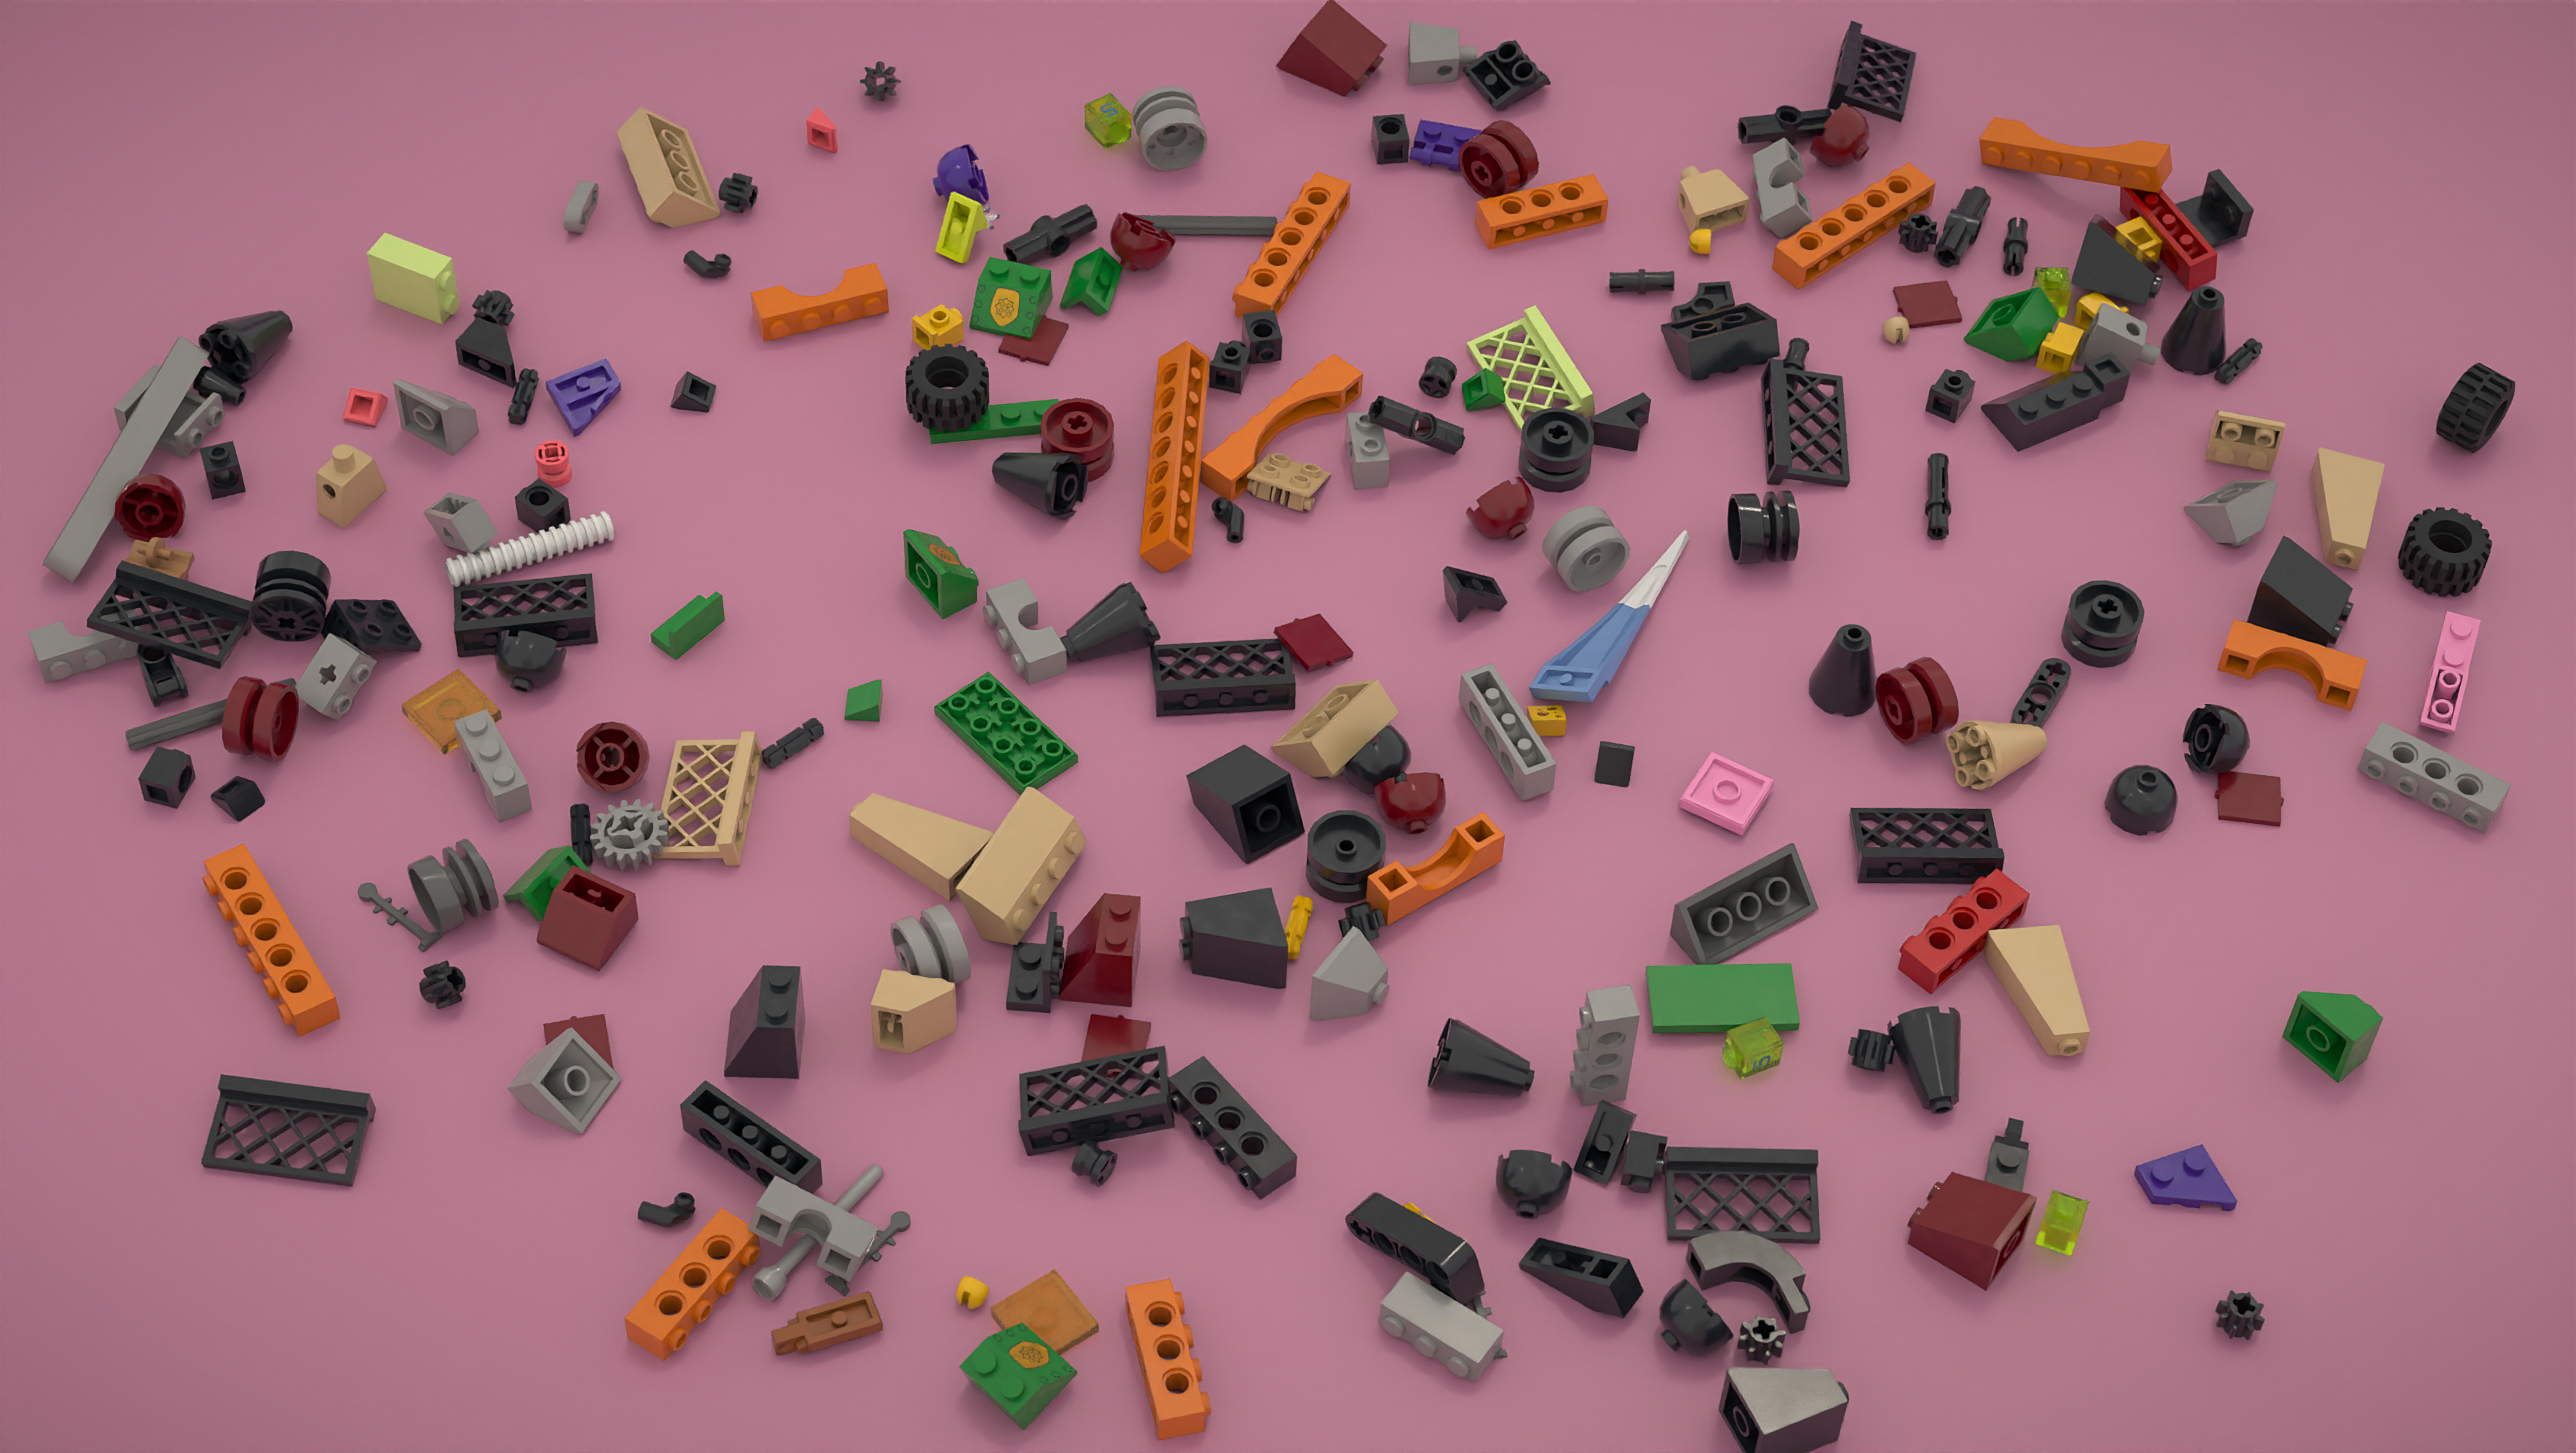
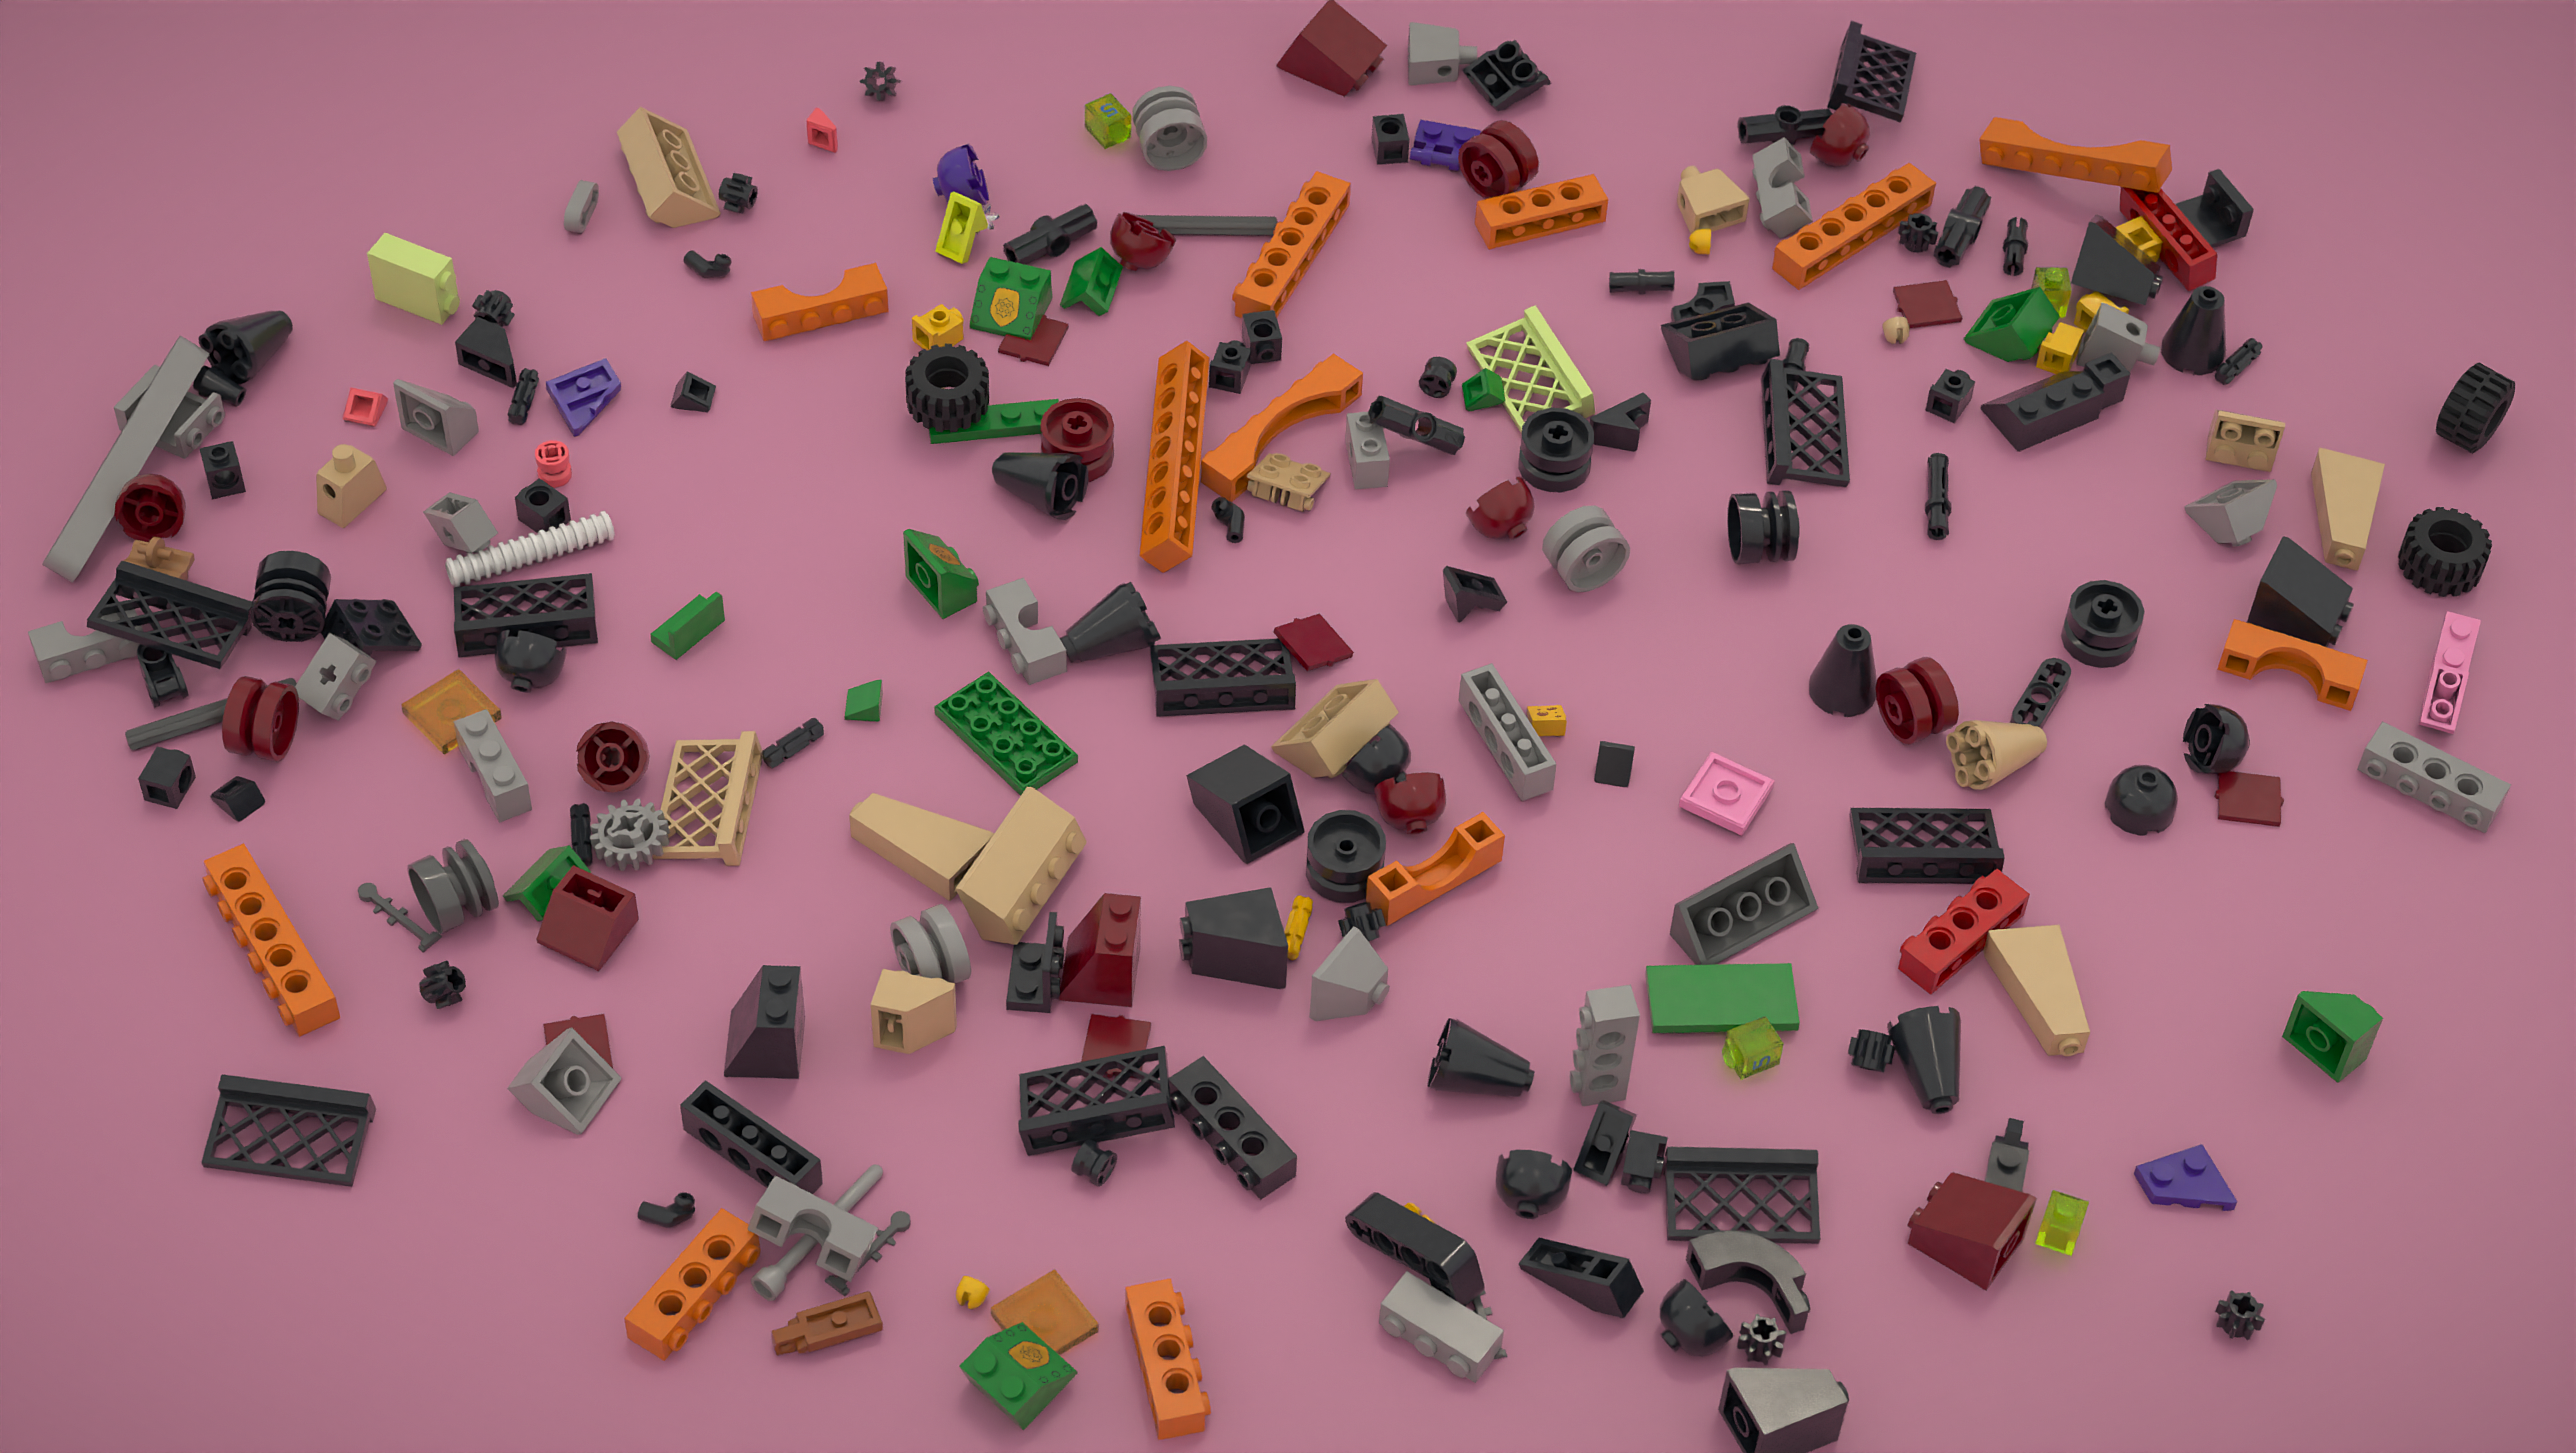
(1597, 654): medium blue plate -> none

